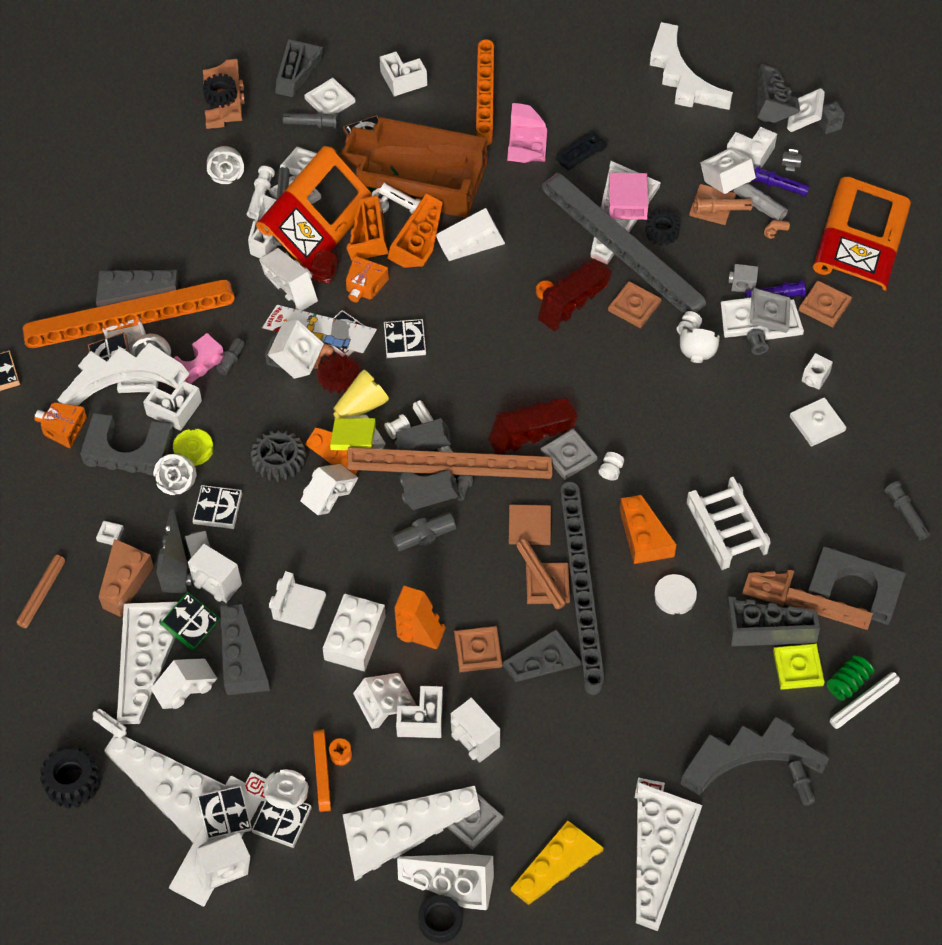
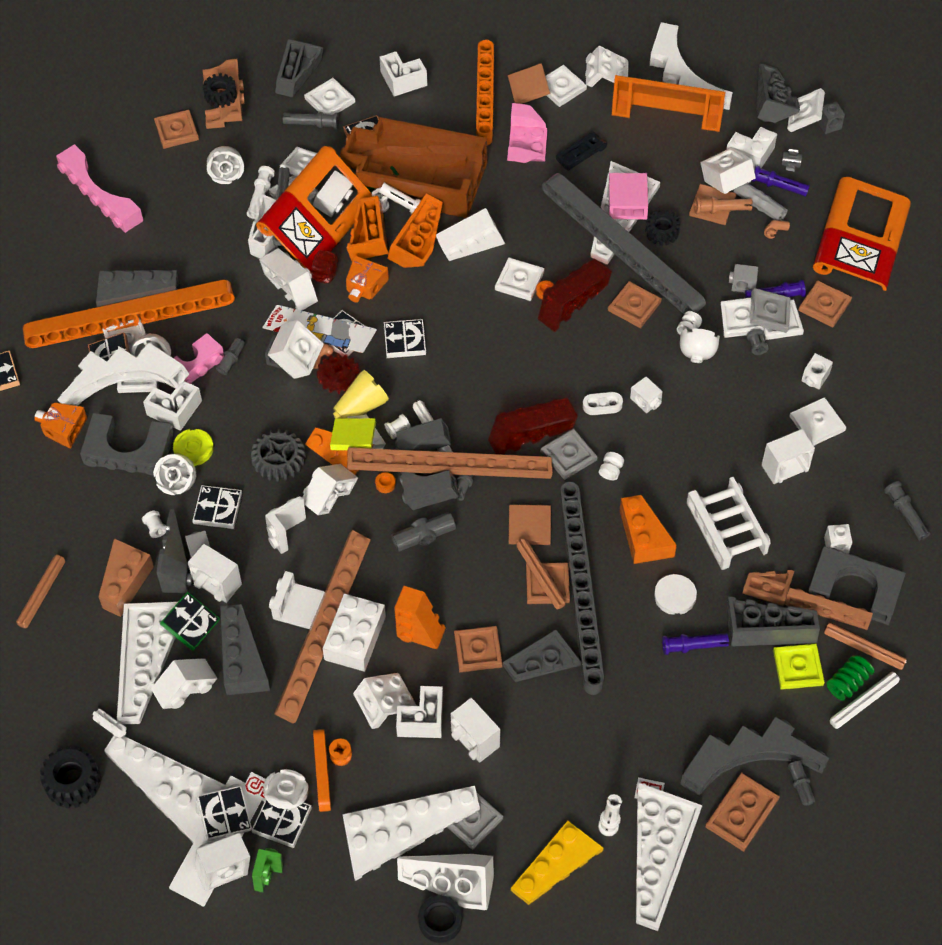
(109, 532): white tile -> none
(120, 209): none -> bright pink arch
(153, 521): none -> white bush
(176, 129): none -> nougat tile
(266, 861): none -> bright green bracket
(282, 519): none -> white bracket
(312, 649): none -> nougat plate
(333, 194): none -> white brick
(385, 482): none -> orange tile
(519, 279): none -> white tile
(529, 84): none -> nougat tile
(564, 85): none -> white tile
(602, 403): none -> white plate
(604, 64): none -> white bracket
(610, 814): none -> white pin
(646, 395): none -> white brick
(668, 96): none -> orange slope
(684, 643): none -> dark purple pin
(742, 812): none -> nougat tile
(788, 456): none -> white container
(838, 537): none -> white brick
(865, 646): none -> nougat axle

